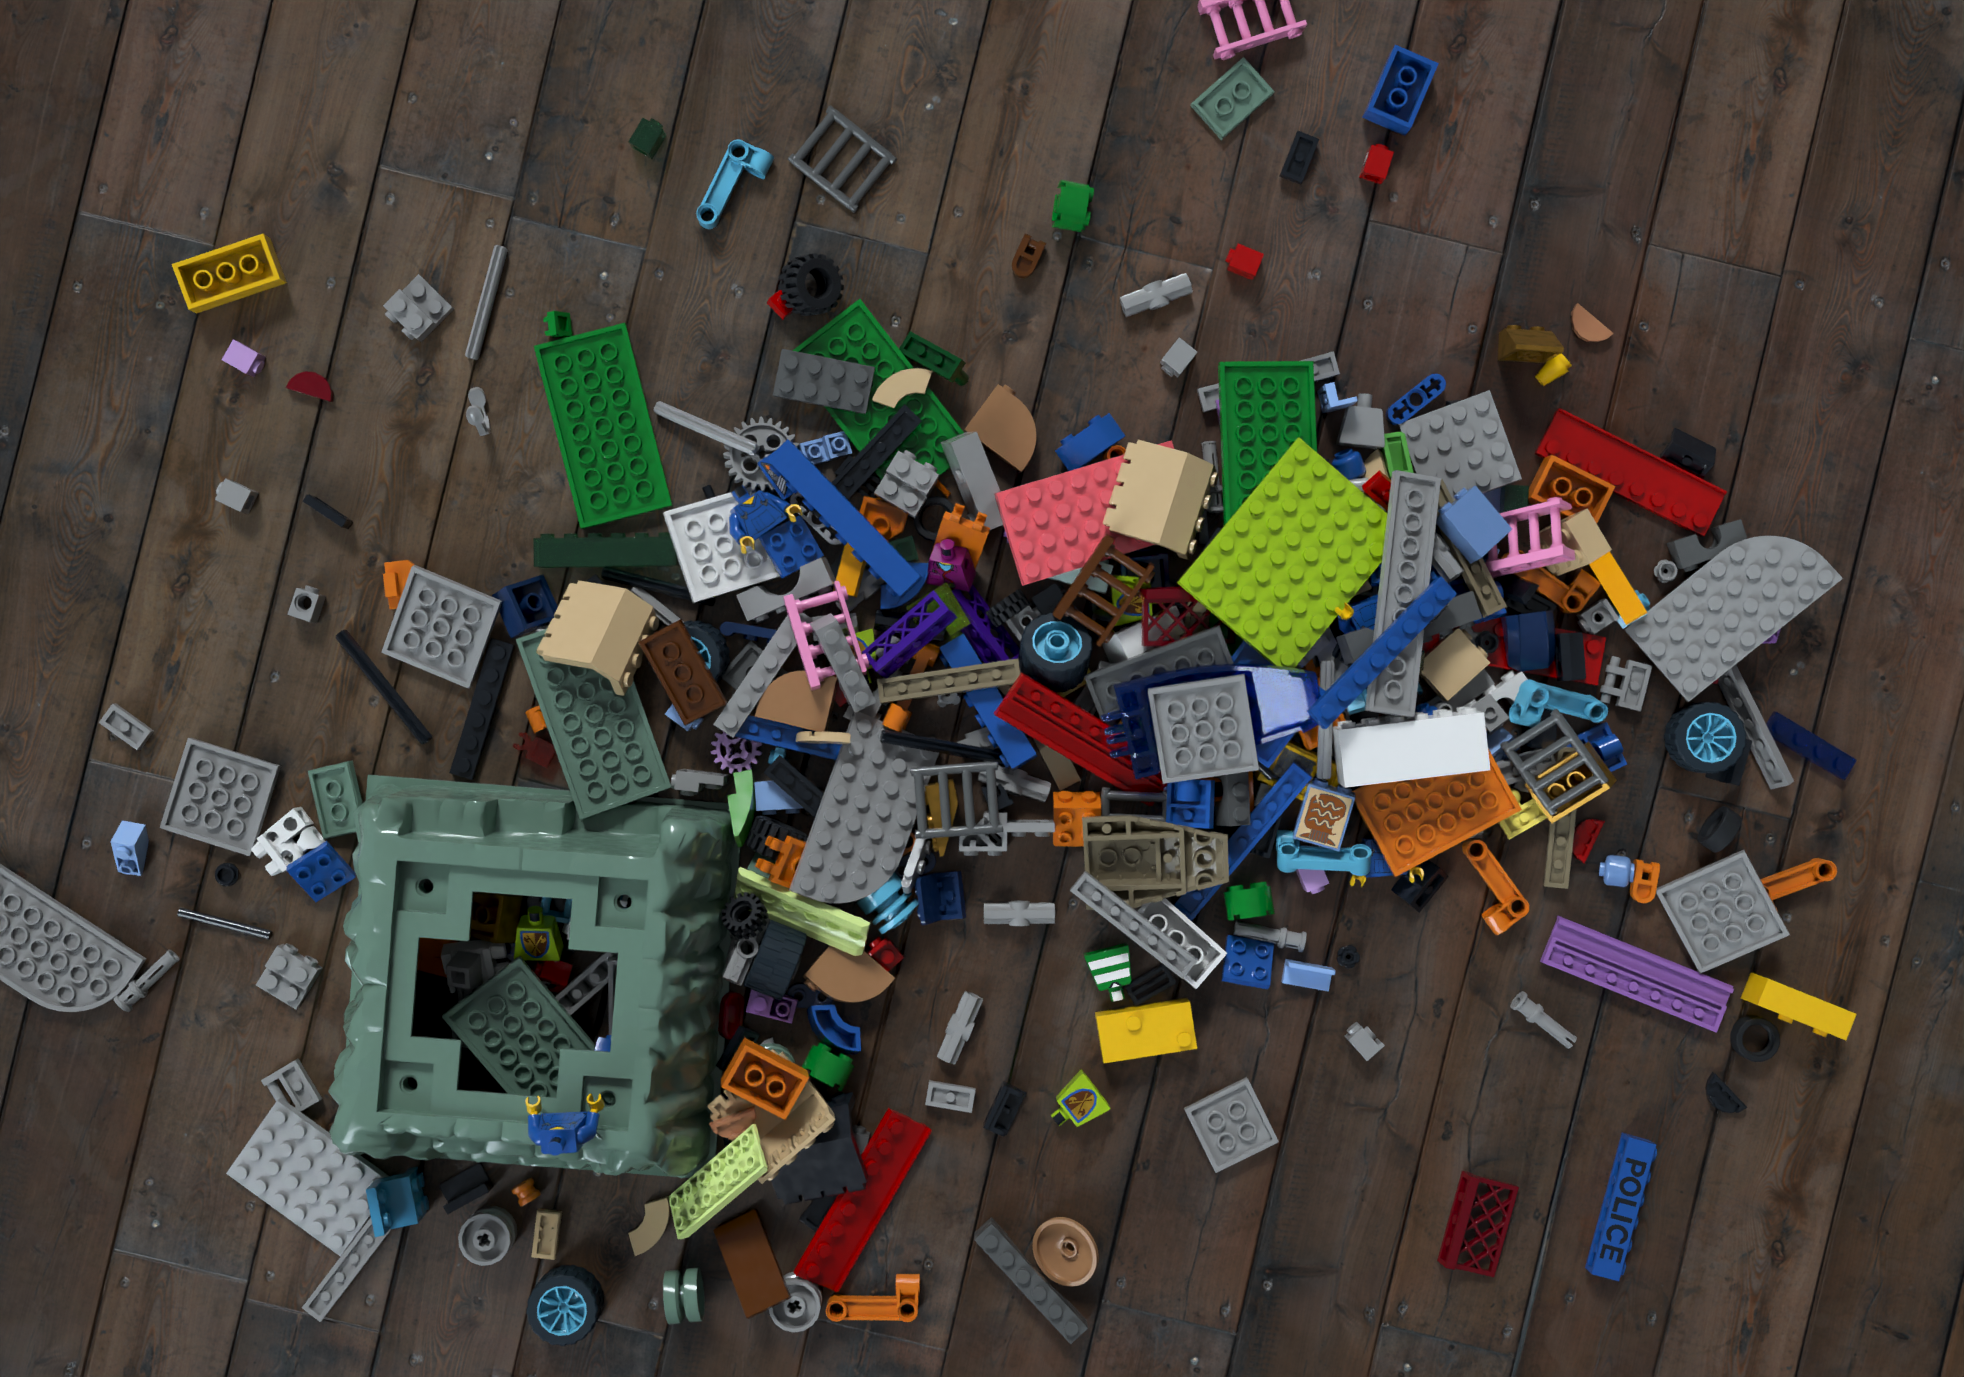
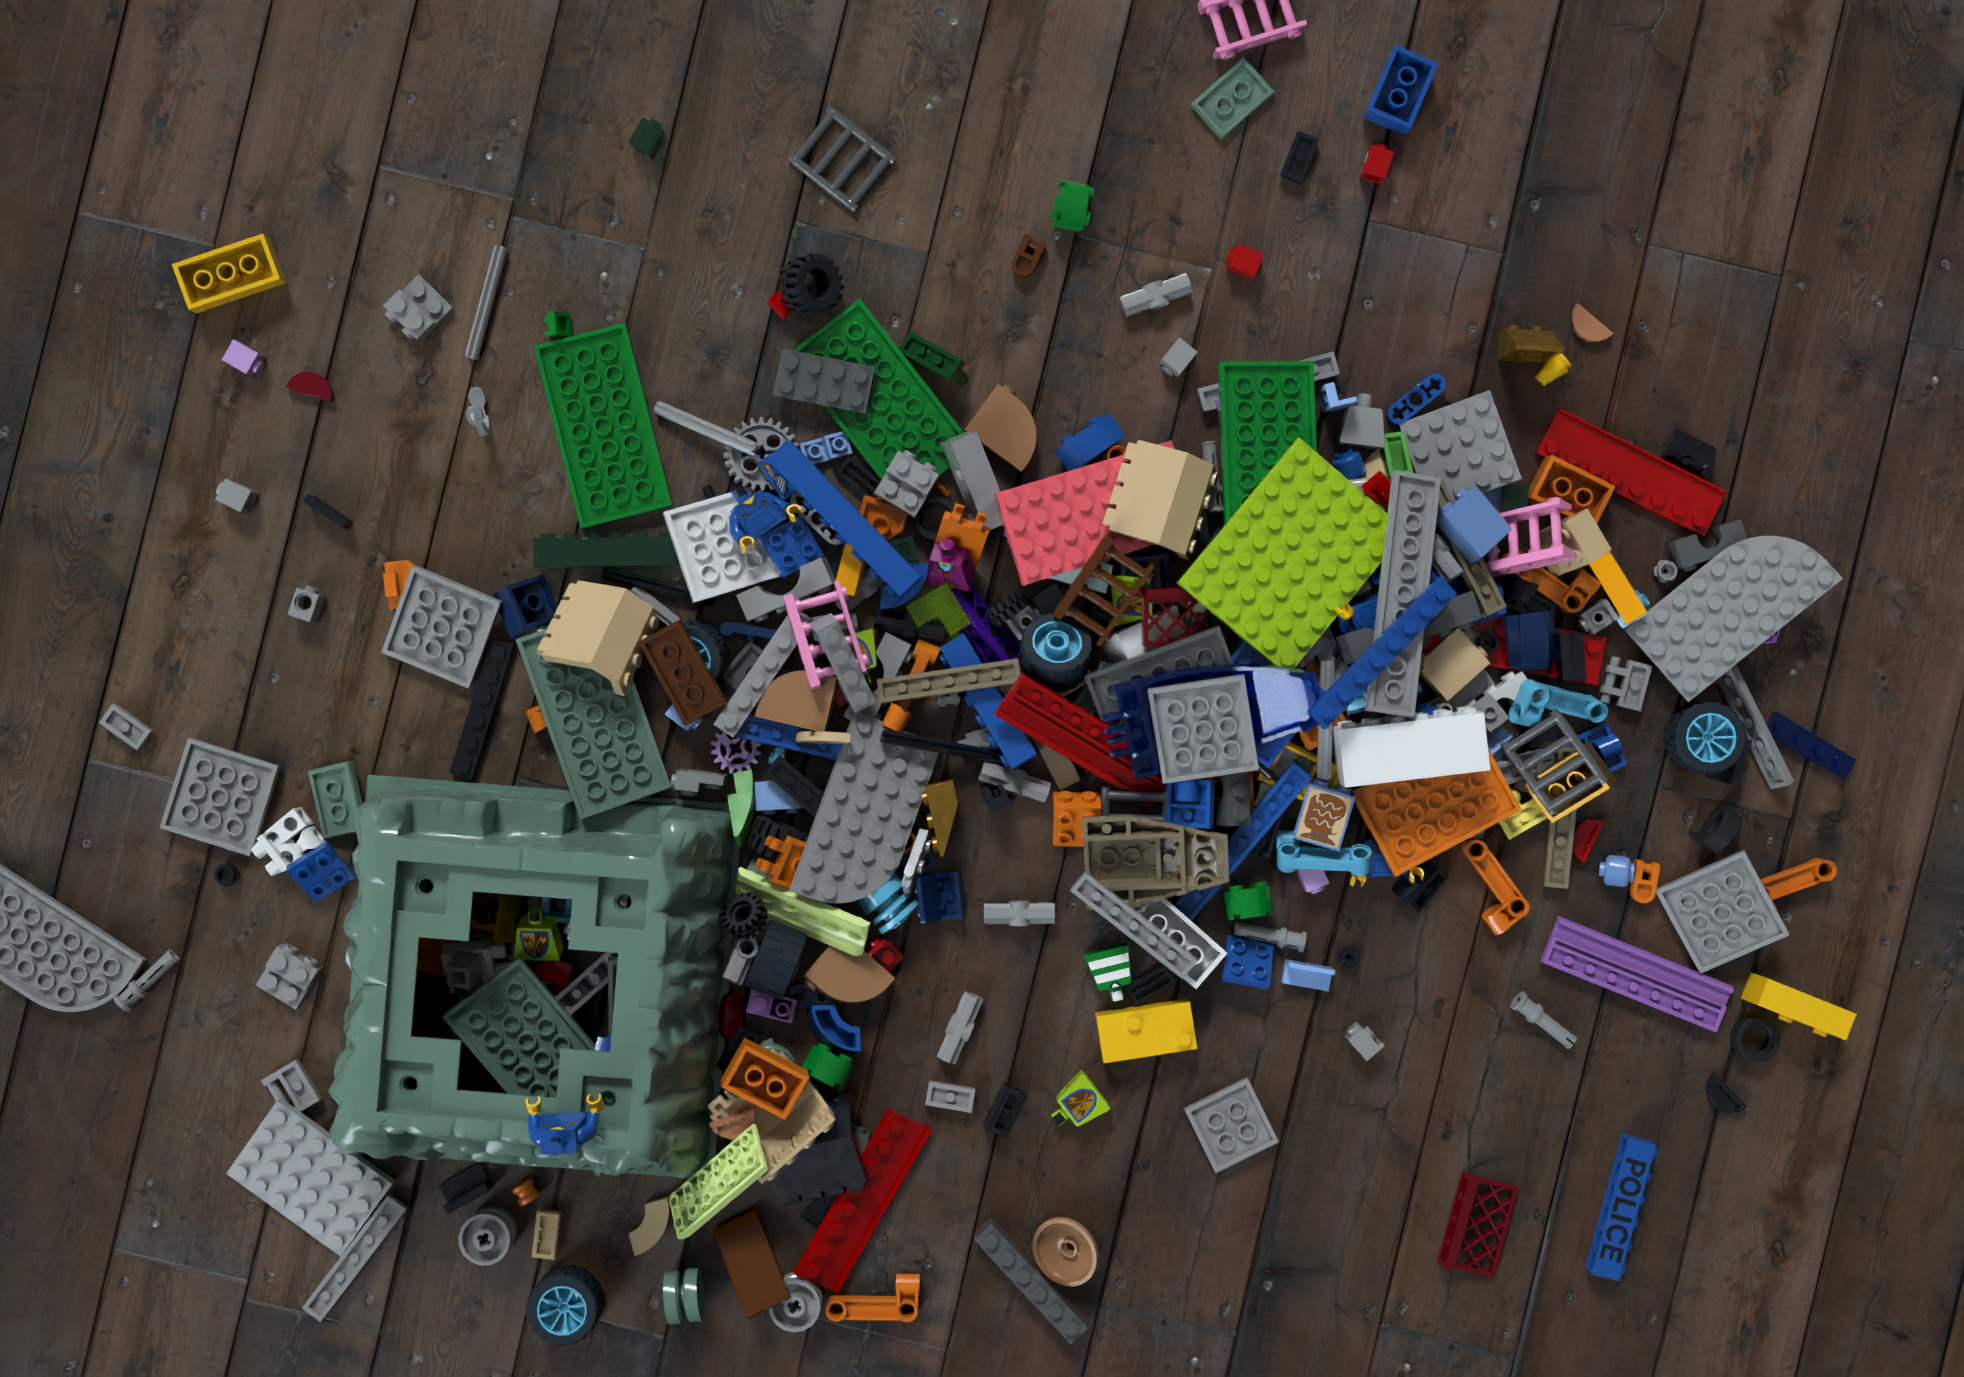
(130, 847): light blue slope -> none
(224, 923): black bar -> none
(383, 687): black axle -> none
(397, 1201): dark azure bracket -> none
(539, 750): clear red plate -> none
(754, 161): medium azure piece -> none
(875, 453): black plate -> none
(901, 385): tan tile -> none
(911, 642): dark purple fence -> none
(970, 828): dark grey bar -> none
(973, 843): light grey piece -> none

